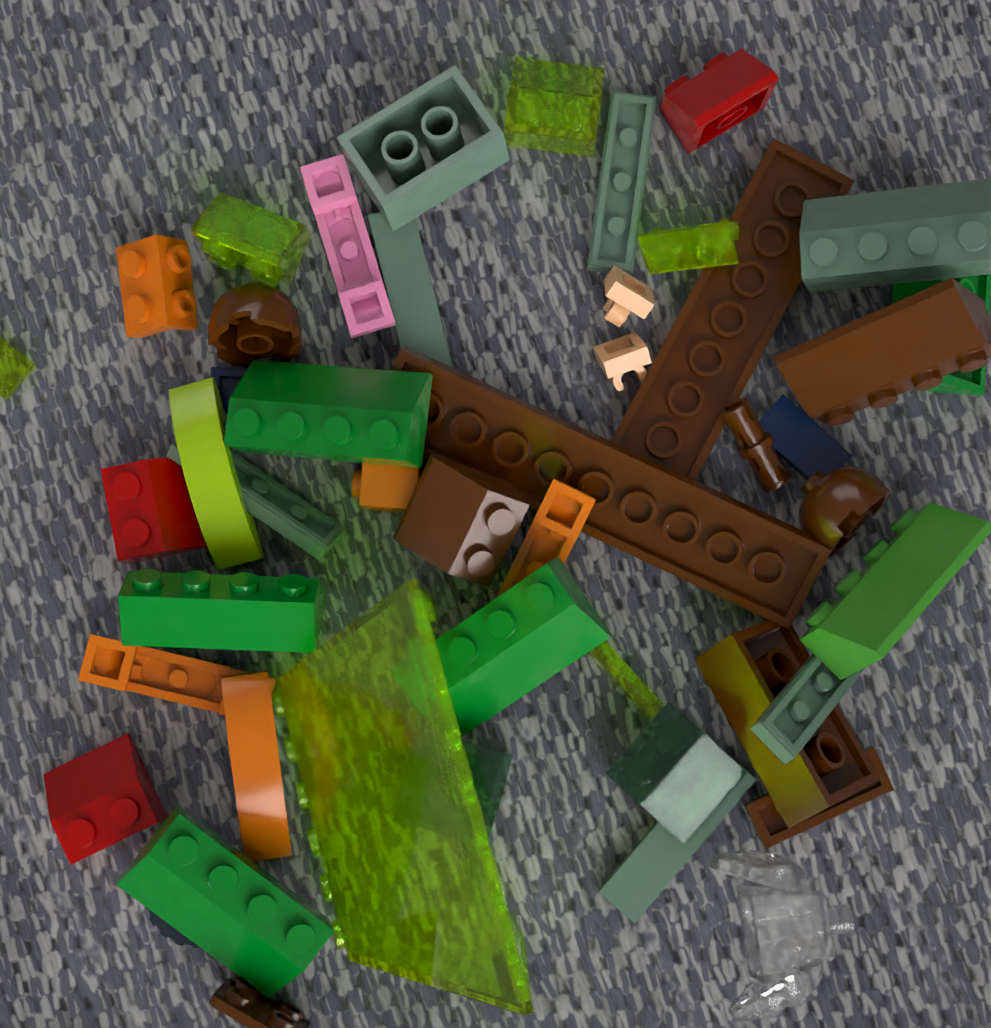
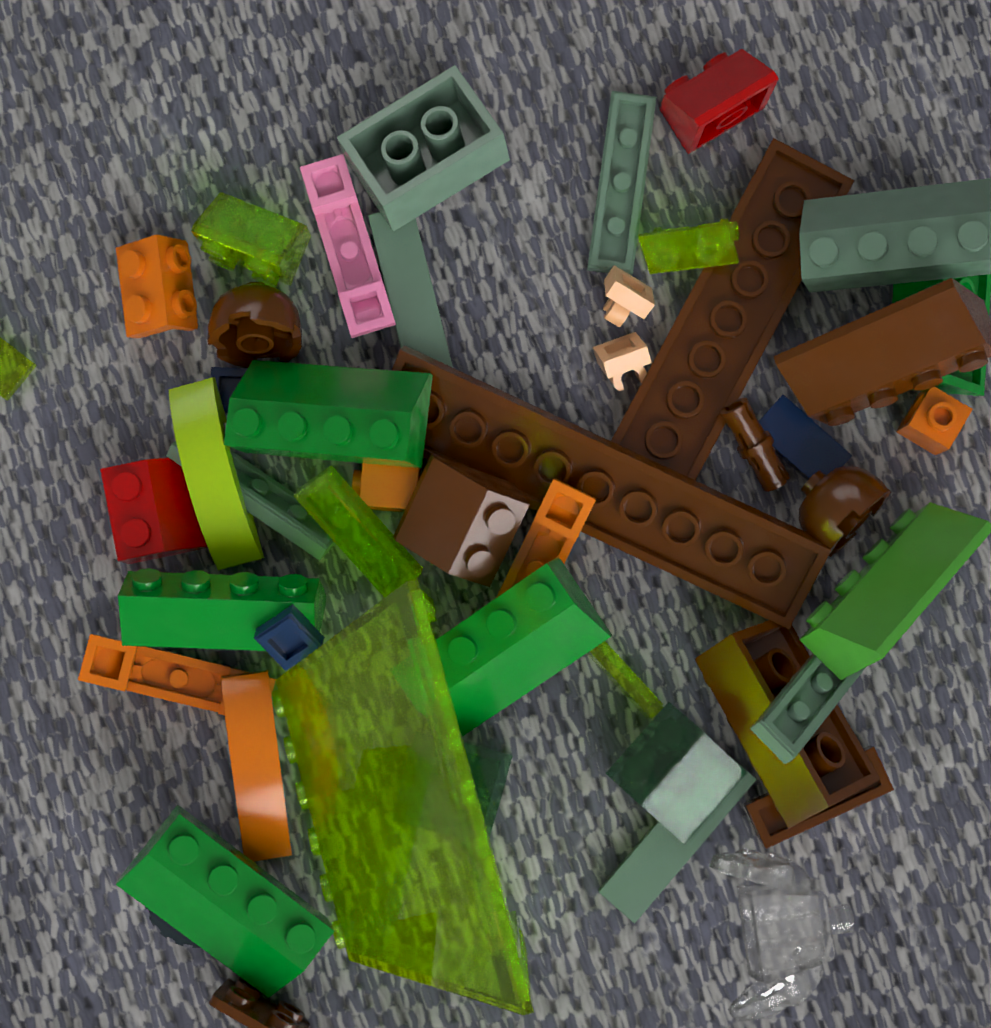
(101, 799): red slope -> none
(289, 637): none -> dark blue tile
(357, 531): none -> clear neon green tile
(553, 106): clear neon green slope -> none
(934, 420): none -> orange brick

